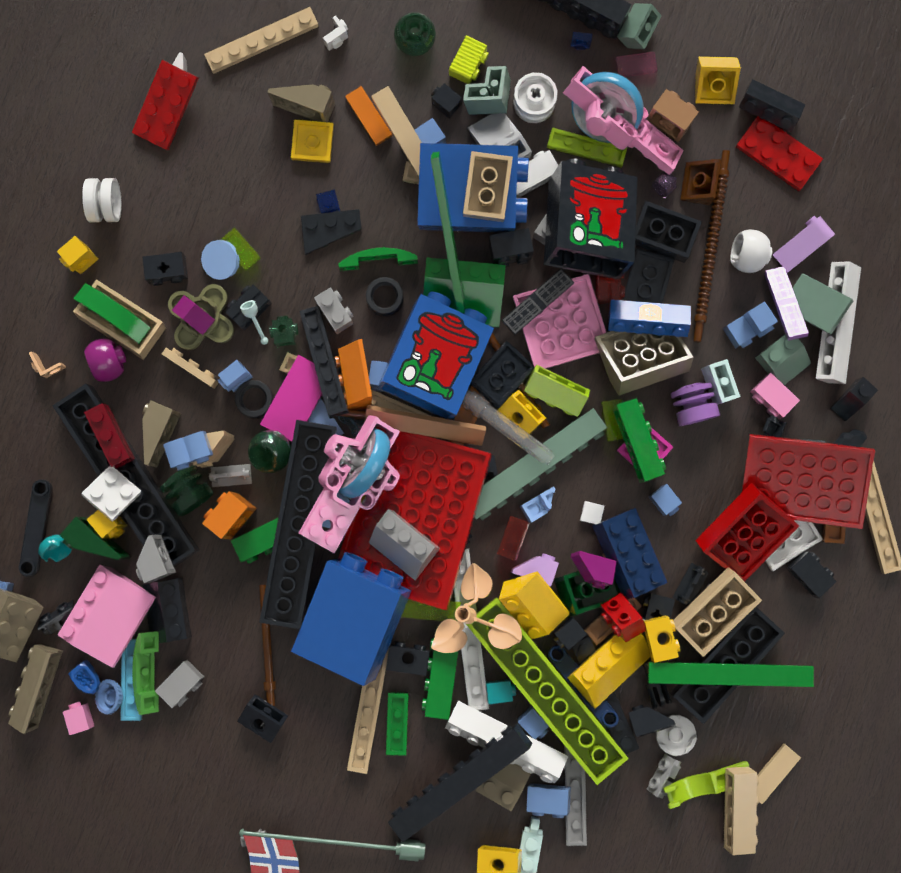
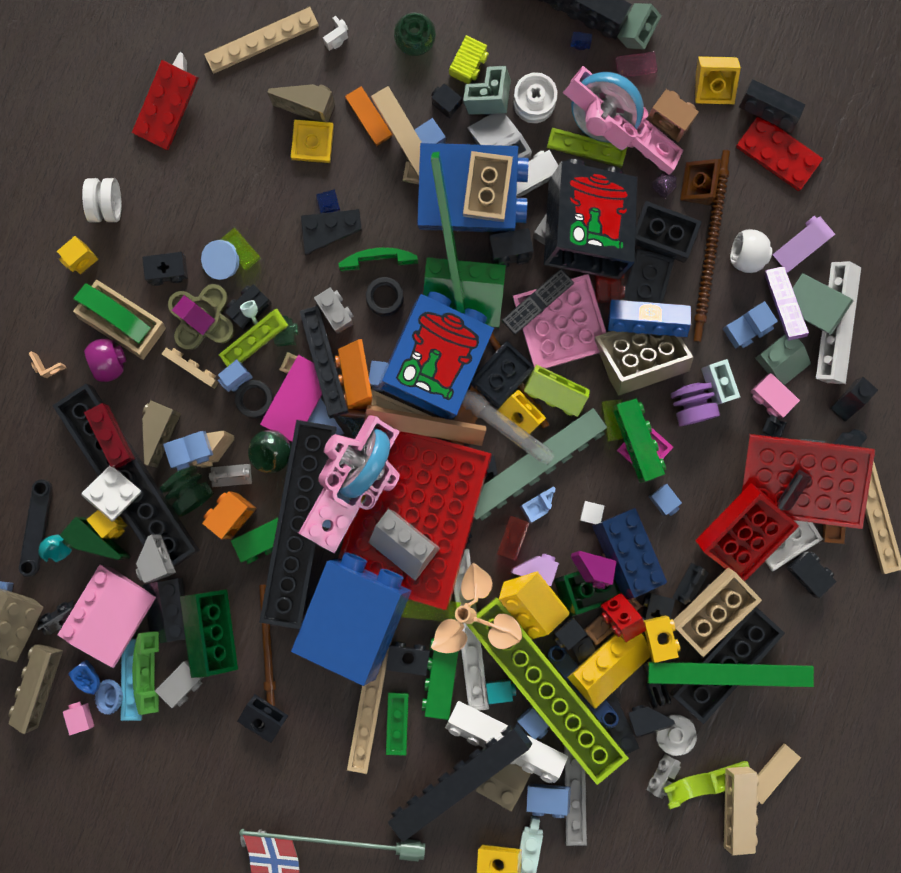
(209, 633): none -> dark green brick
(254, 338): none -> lime tile
(793, 490): none -> slope

